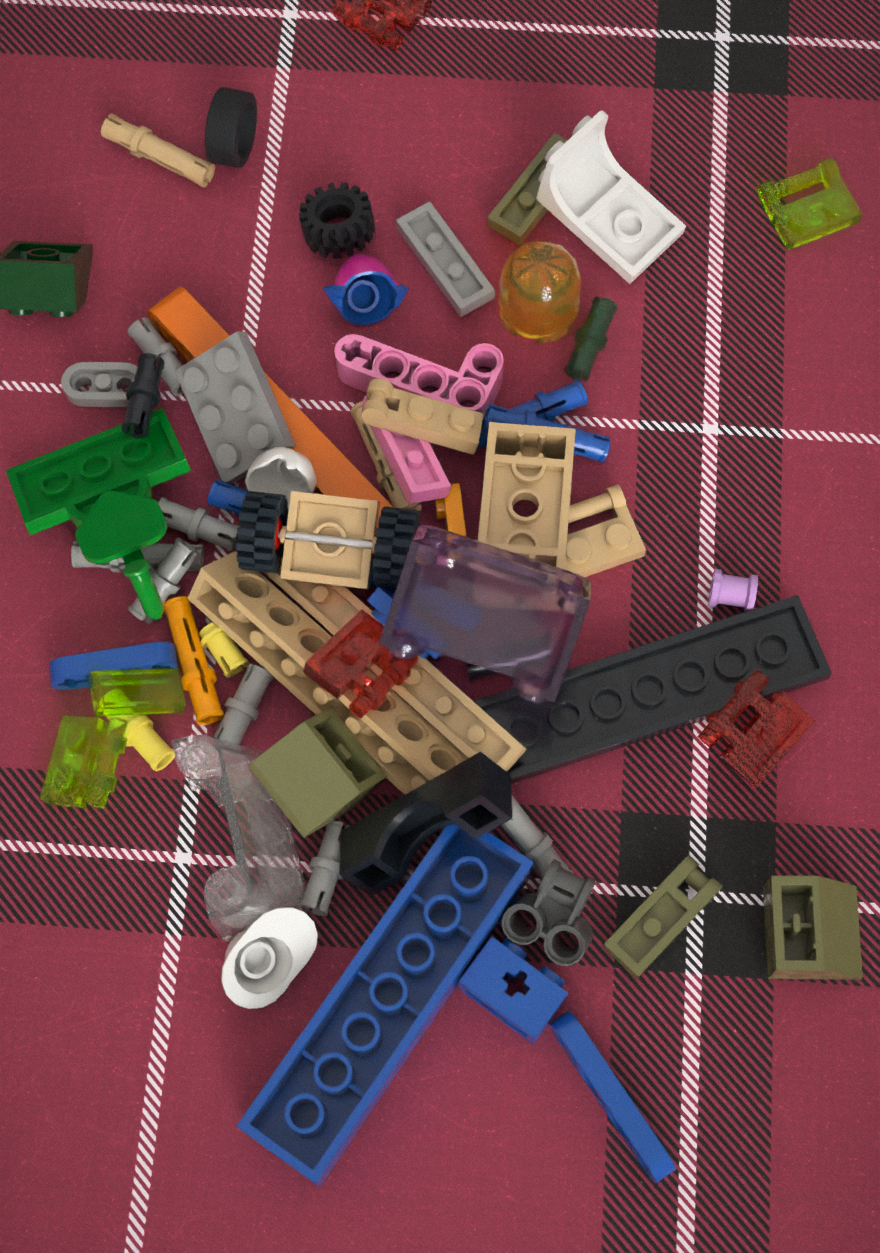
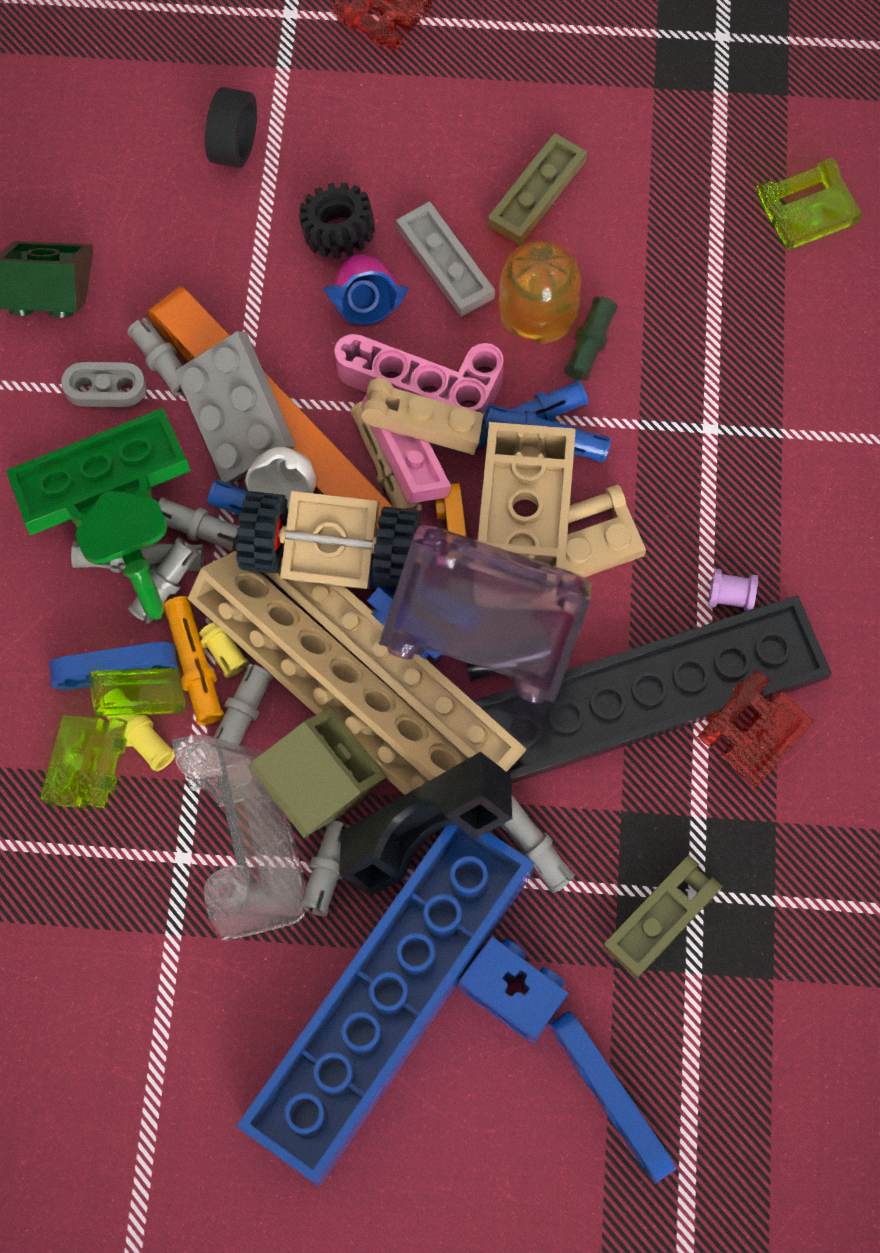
(143, 395): black pin -> none
(145, 144): tan pin -> none
(268, 957): white piece -> none
(349, 655): clear red plate -> none
(556, 909): dark grey piece -> none
(604, 203): white bracket -> none
(811, 929): olive slope -> none

